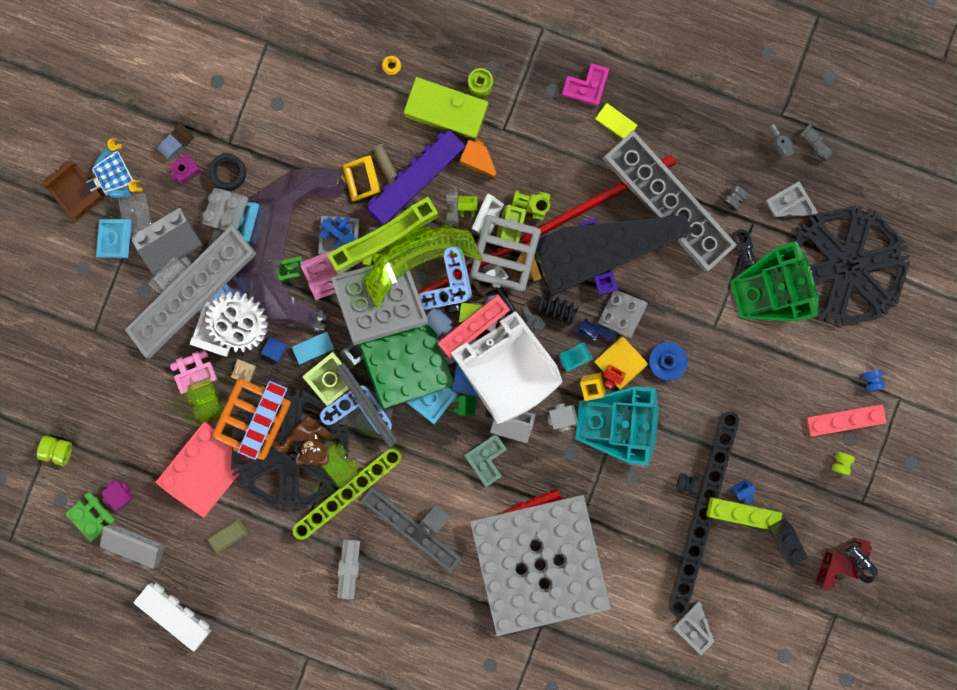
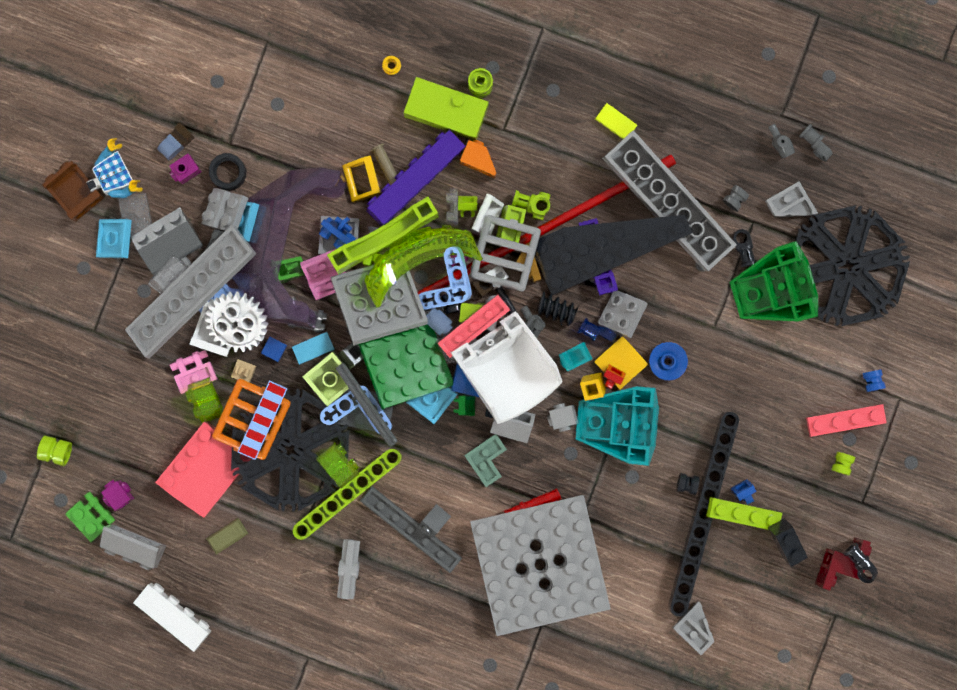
(312, 451): reddish brown animal -> none
(589, 90): dark pink plate -> none

